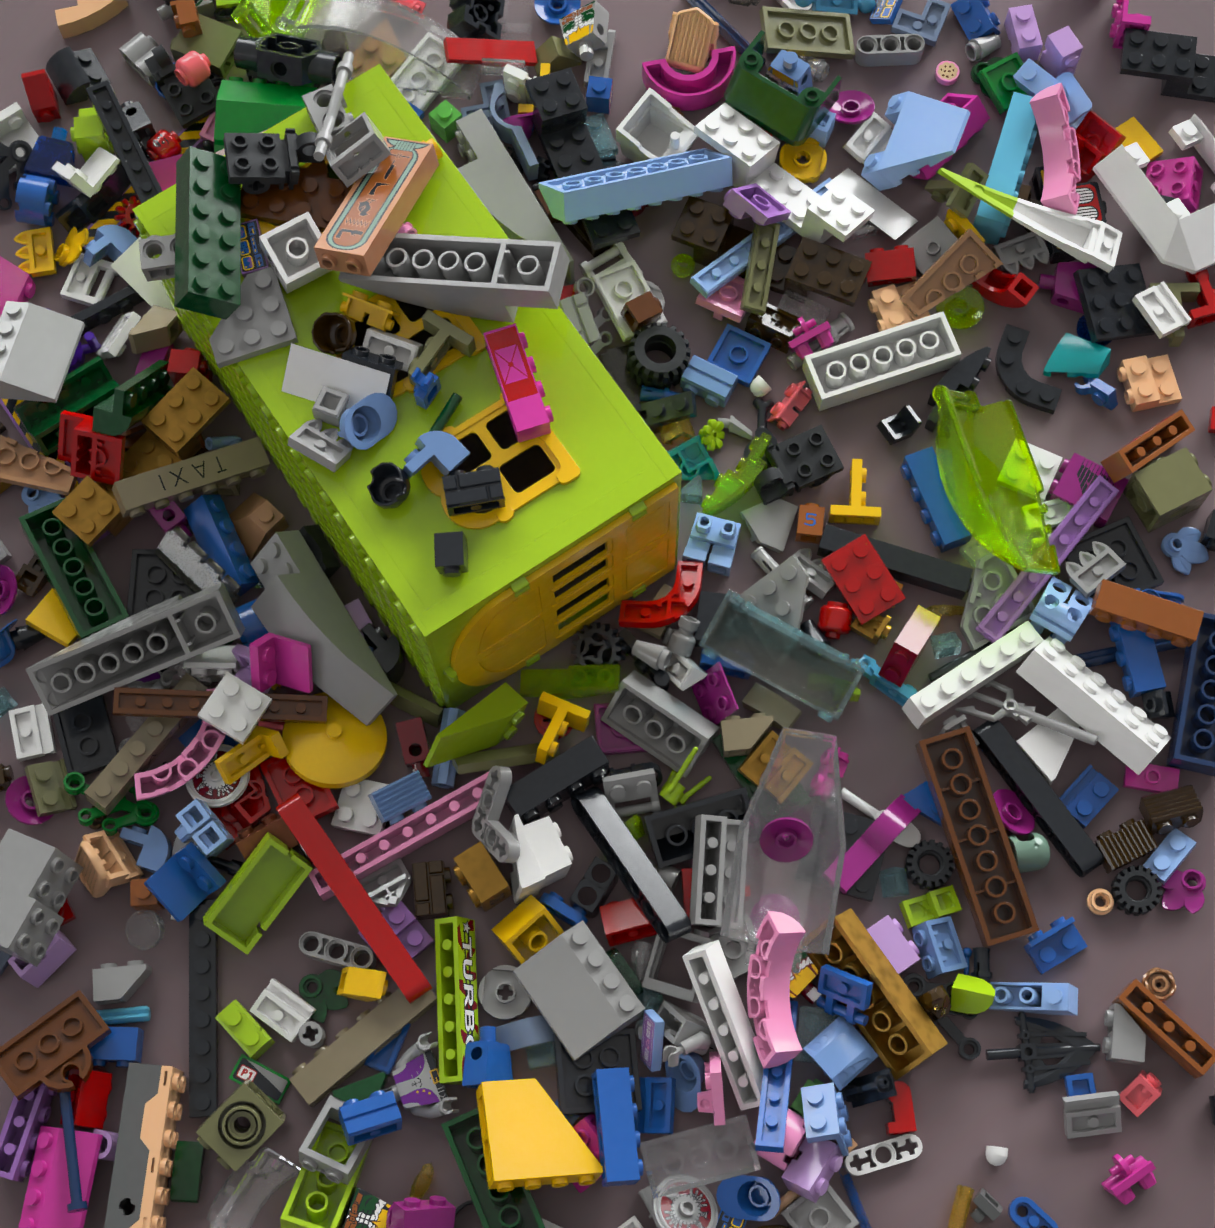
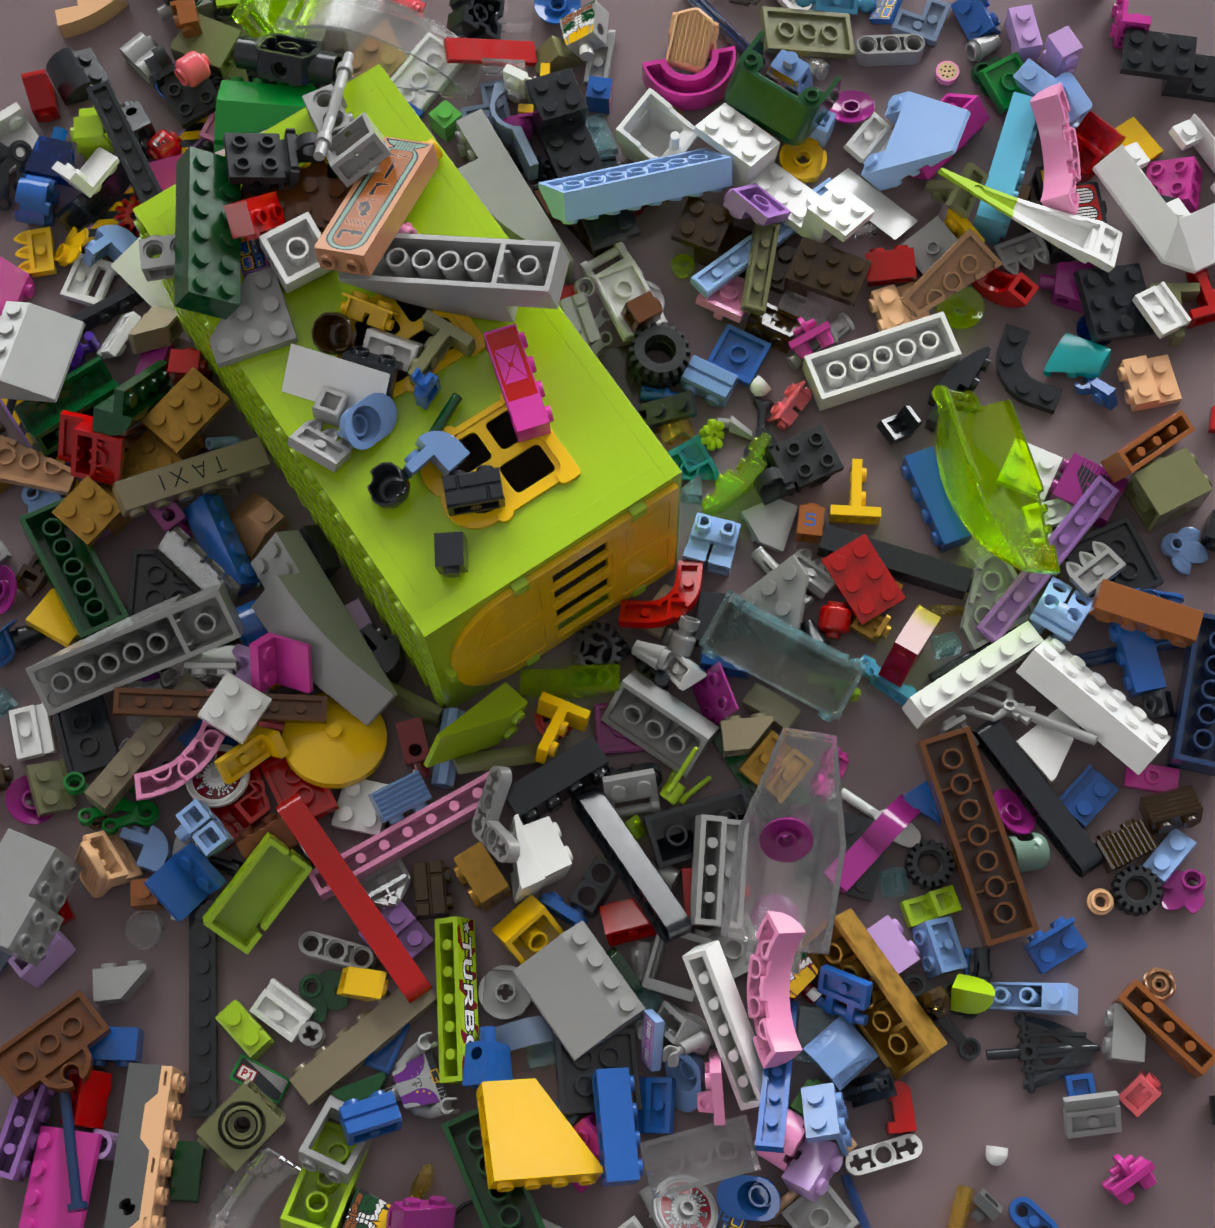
(125, 1015): medium azure axle -> none
(254, 216): none -> red brick

